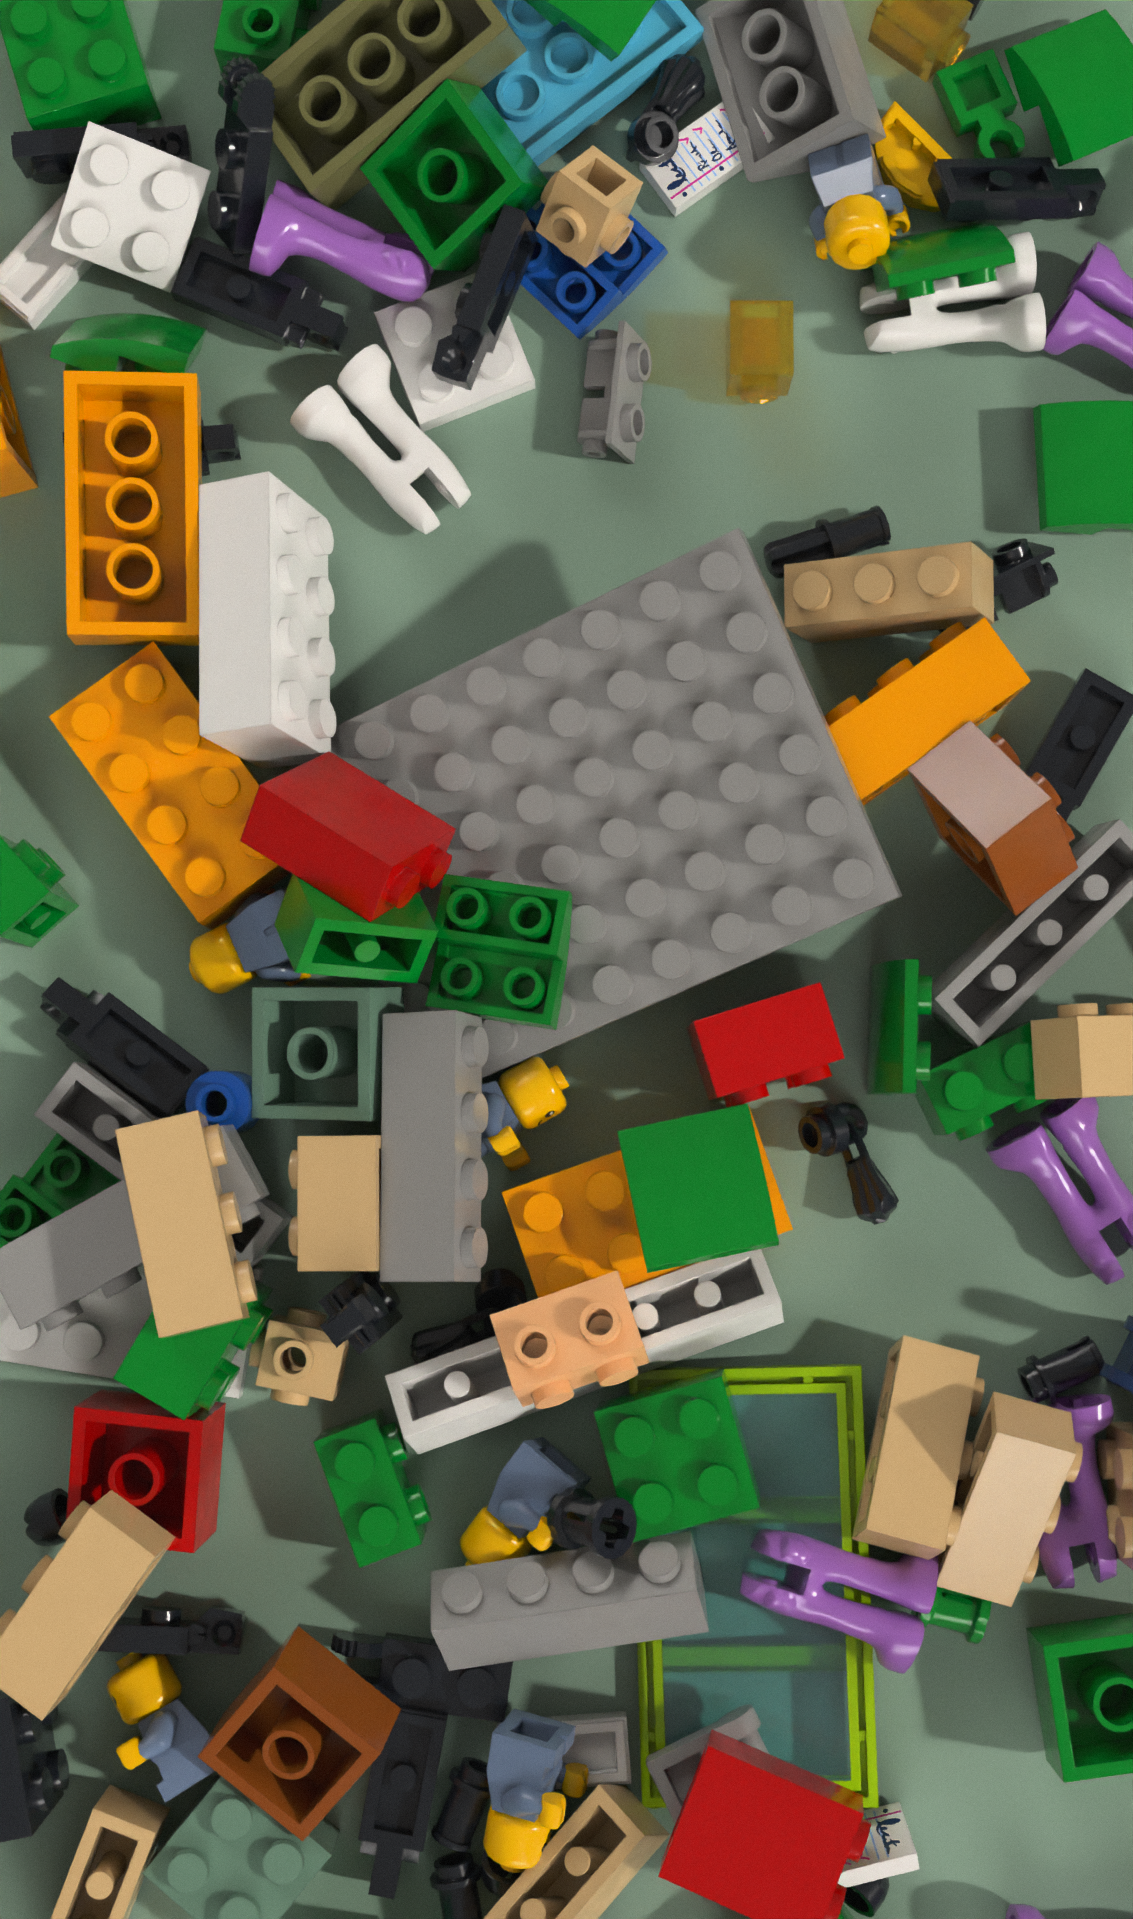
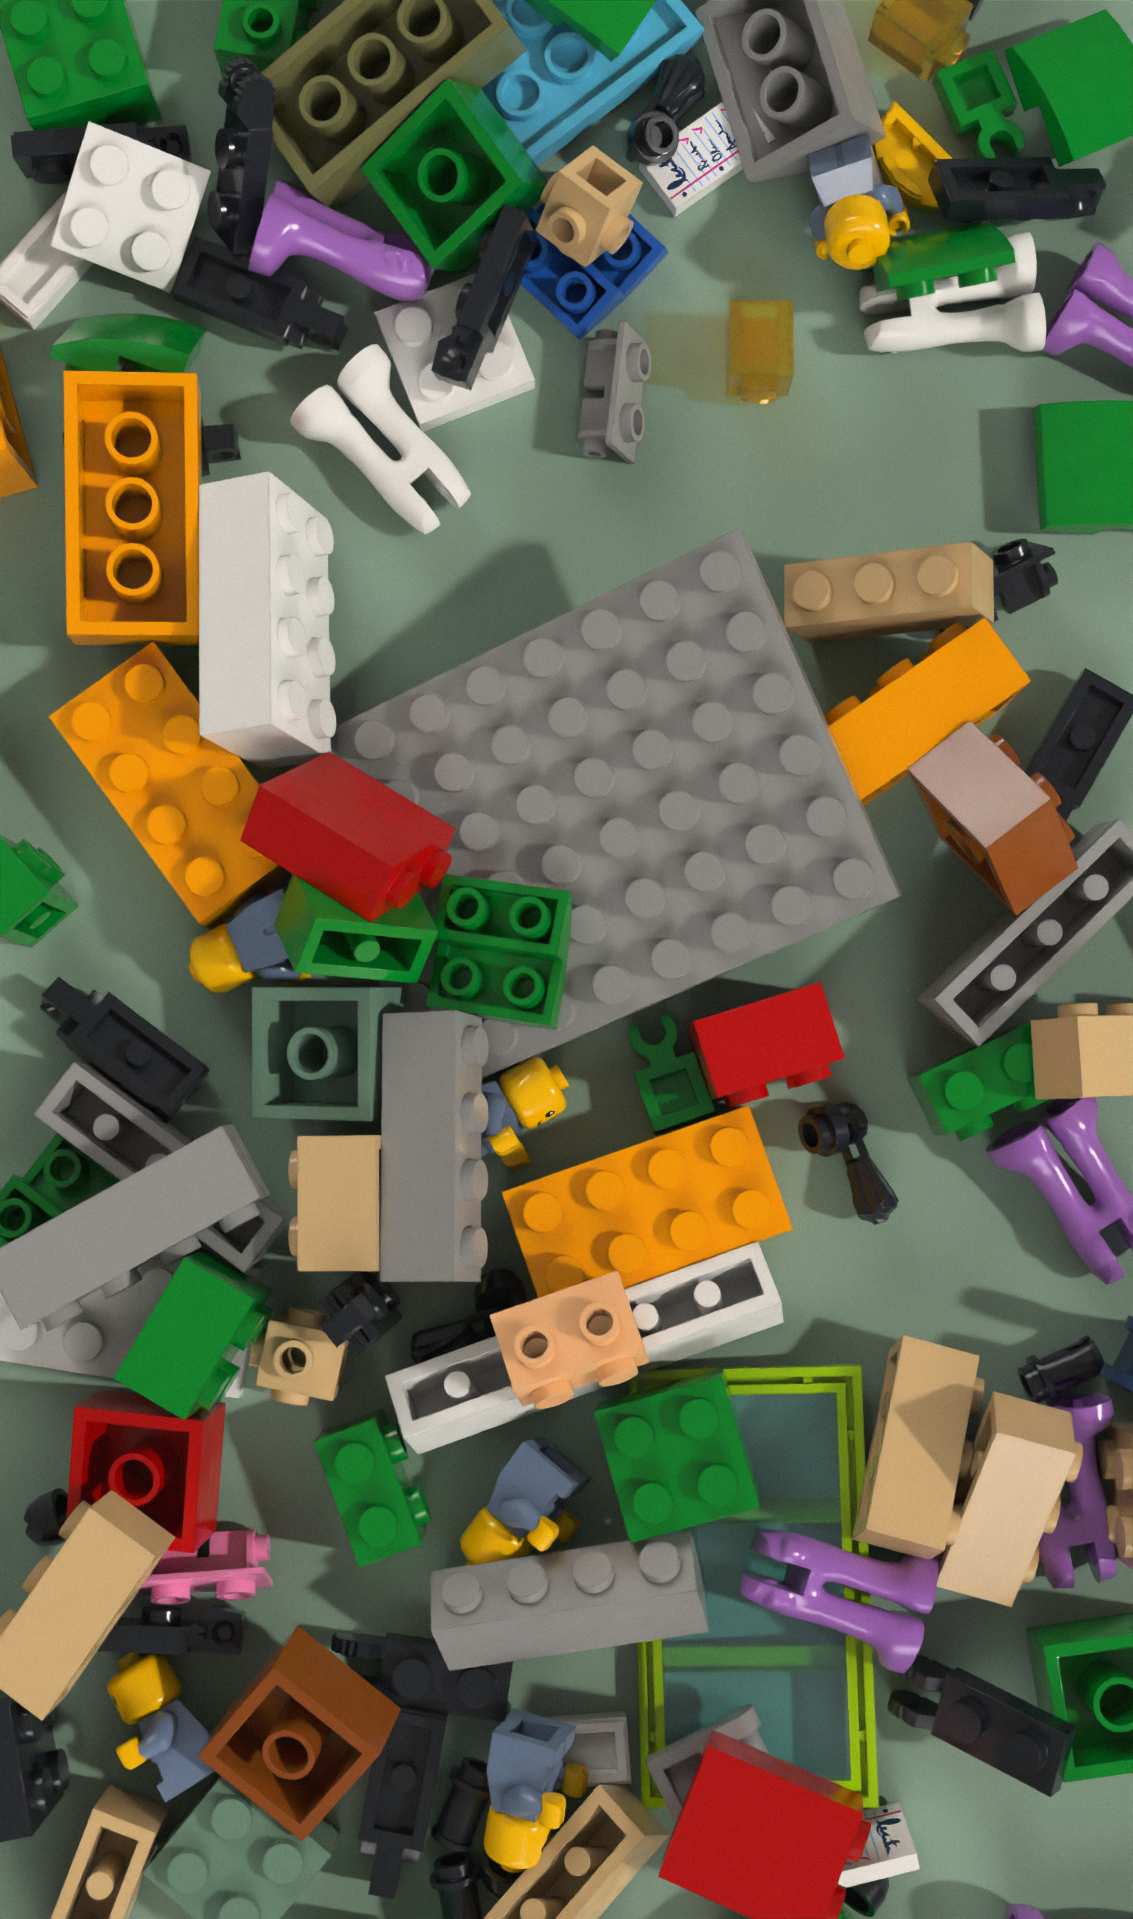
(185, 1223): tan brick -> none
(229, 1570): none -> bright pink hinge
(237, 1090): blue brick -> none
(607, 1510): black bush -> none
(671, 1085): none -> green plate
(698, 1188): green slope -> none
(829, 540): black axle -> none
(894, 1053): green slope -> none
(958, 1613): green bush -> none
(987, 1723): none -> black hinge

